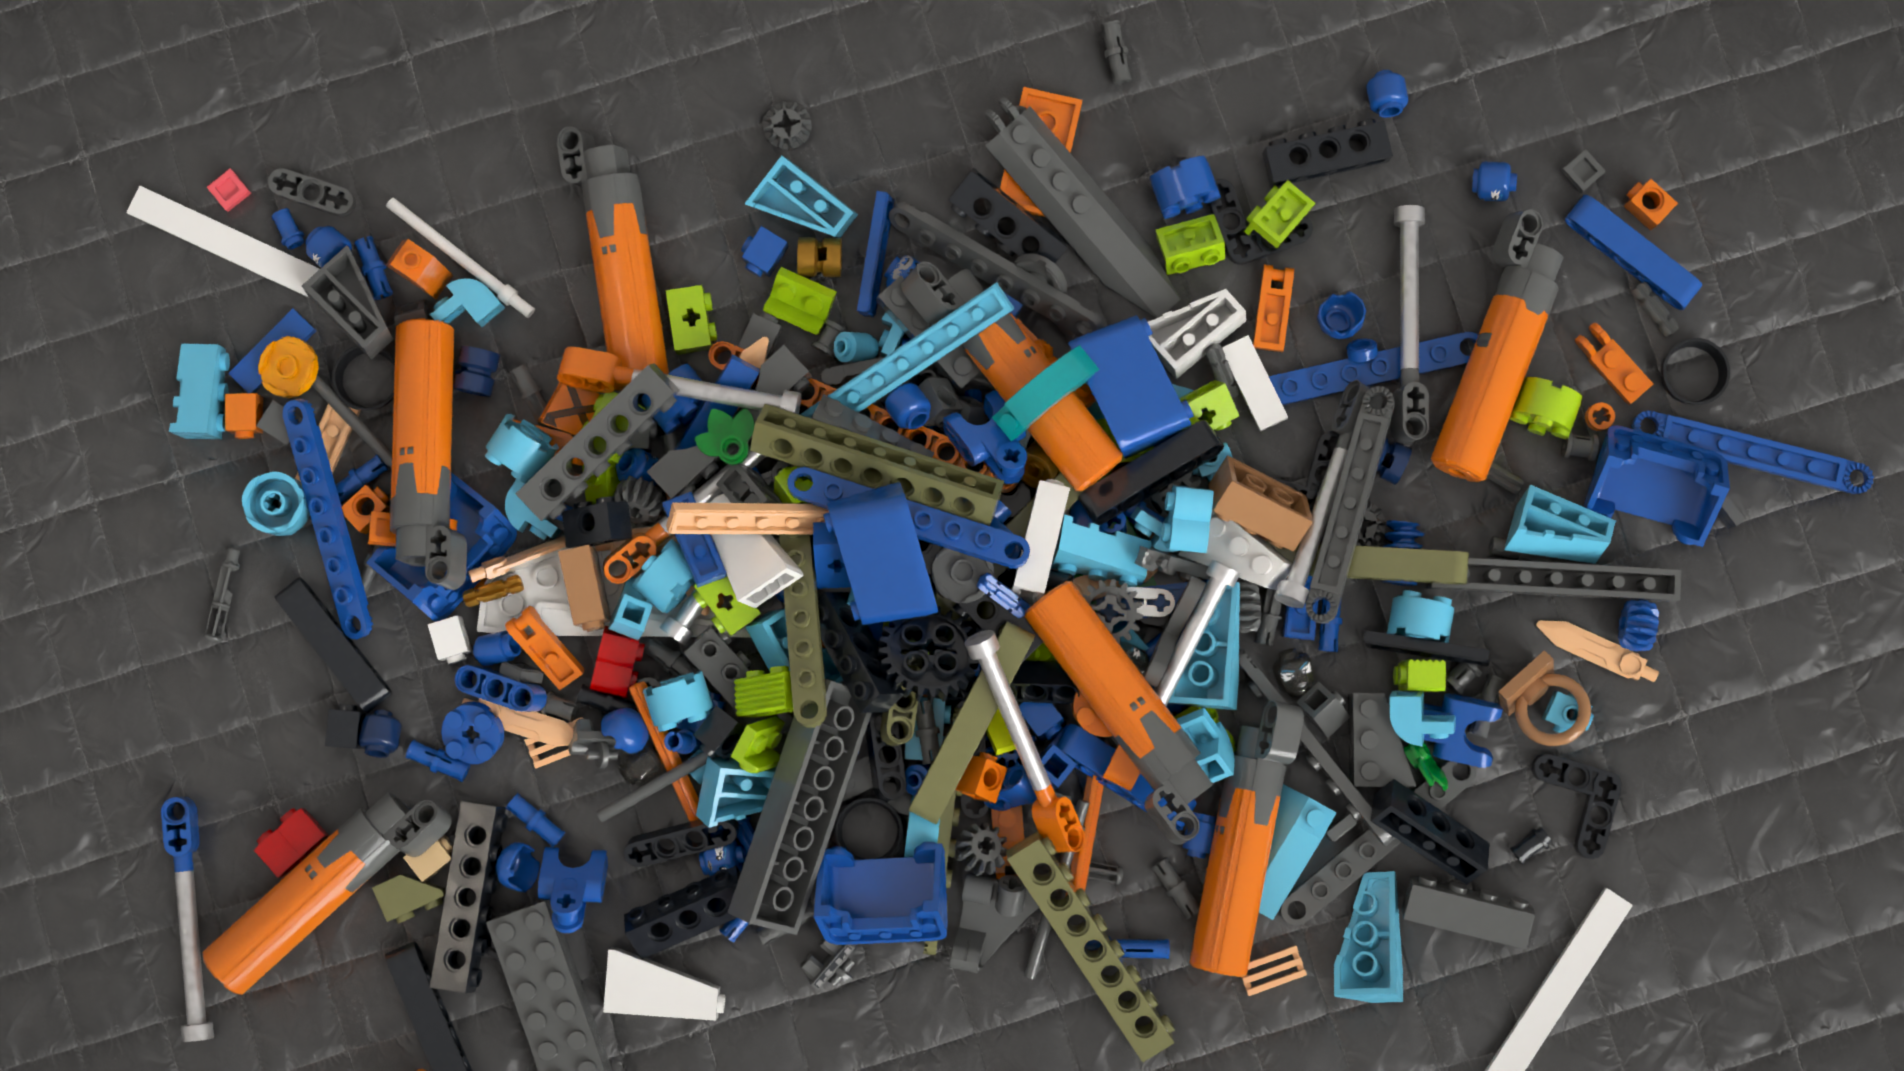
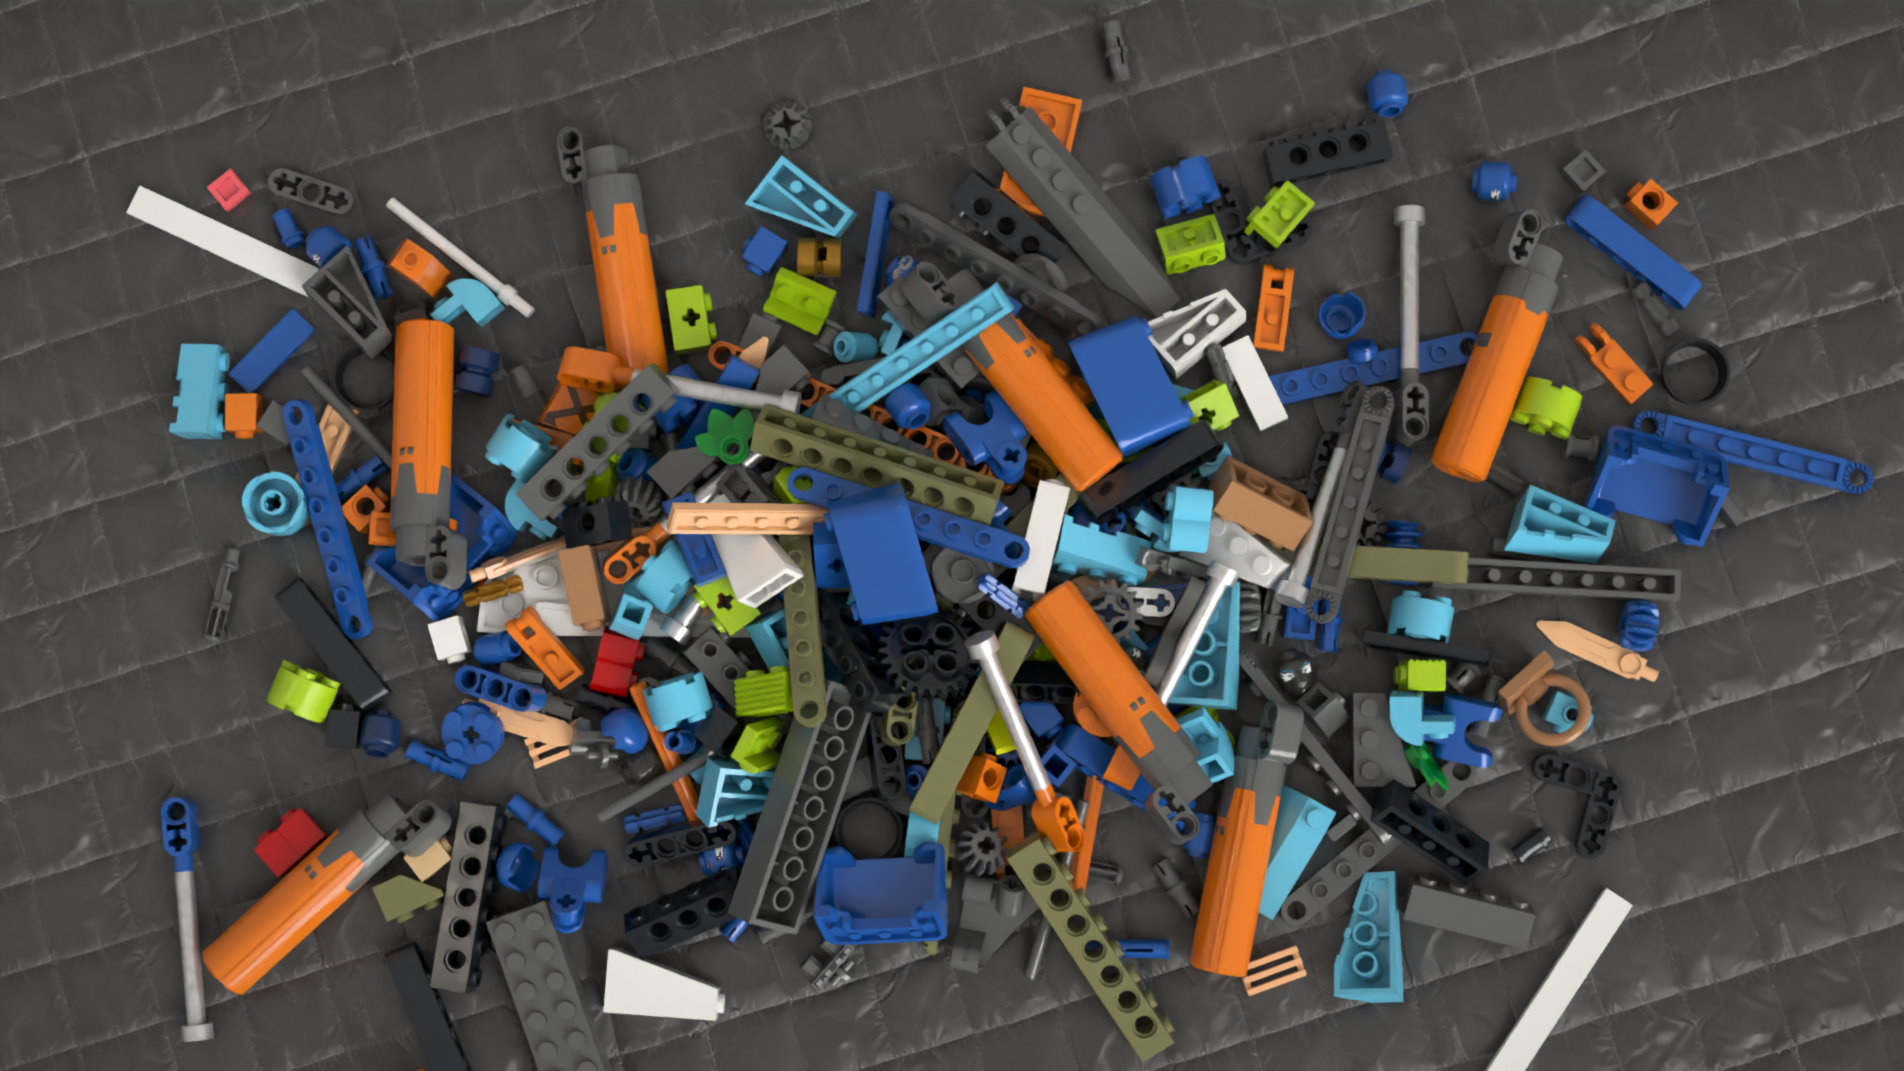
(288, 367): light orange tile -> none
(303, 691): none -> lime brick
(653, 818): none -> blue axle
(1044, 392): teal arch -> none
(1609, 412): orange bush -> none

